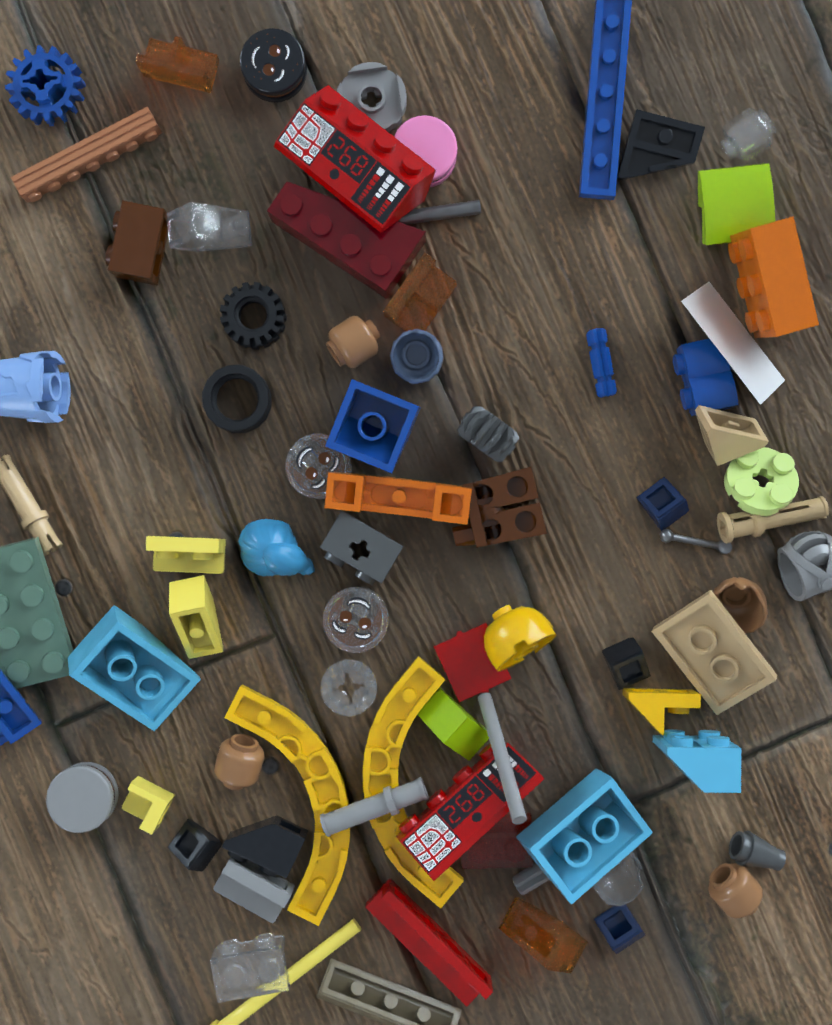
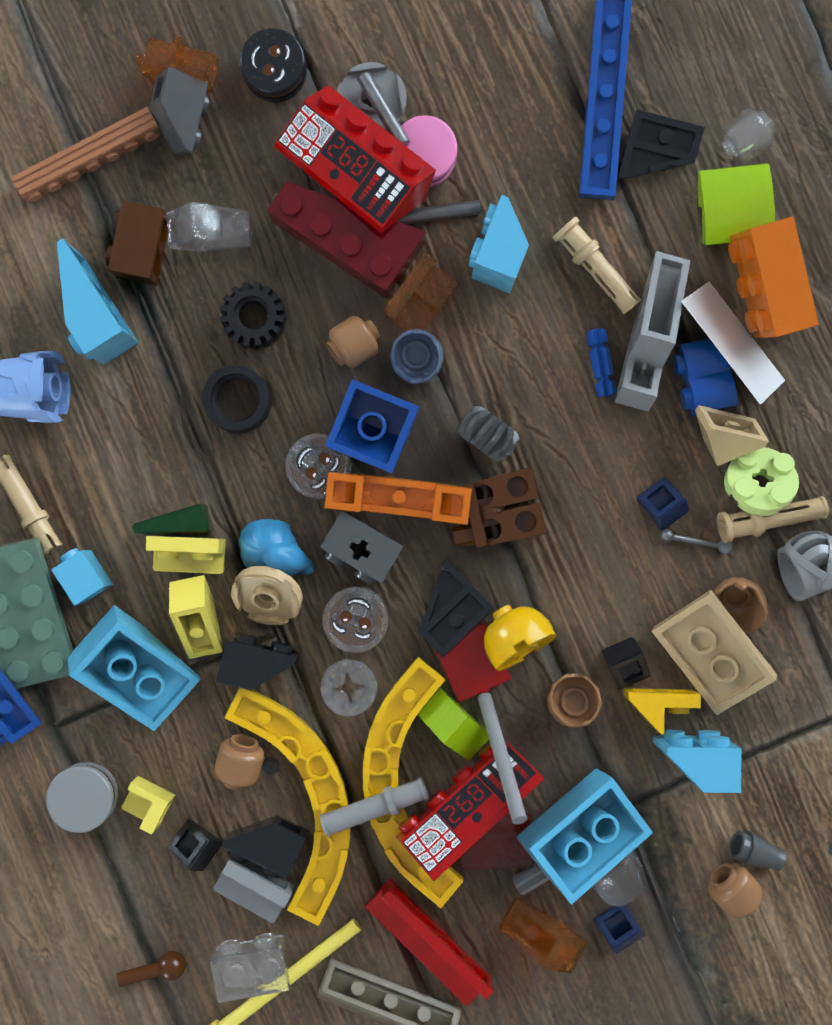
(50, 89): blue gear -> none
(81, 576): none -> medium azure brick
(89, 311): none -> medium azure slope
(169, 967): none -> reddish brown bar
(177, 107): none -> dark grey slope
(186, 520): none -> dark green slope
(250, 663): none -> black slope
(267, 595): none -> tan plate
(382, 108): none -> flat silver piece
(452, 611): none -> black wing
(502, 251): none -> medium azure slope
(574, 700): none -> medium nougat hair
(586, 253): none -> tan pin
(653, 331): none -> light grey slope

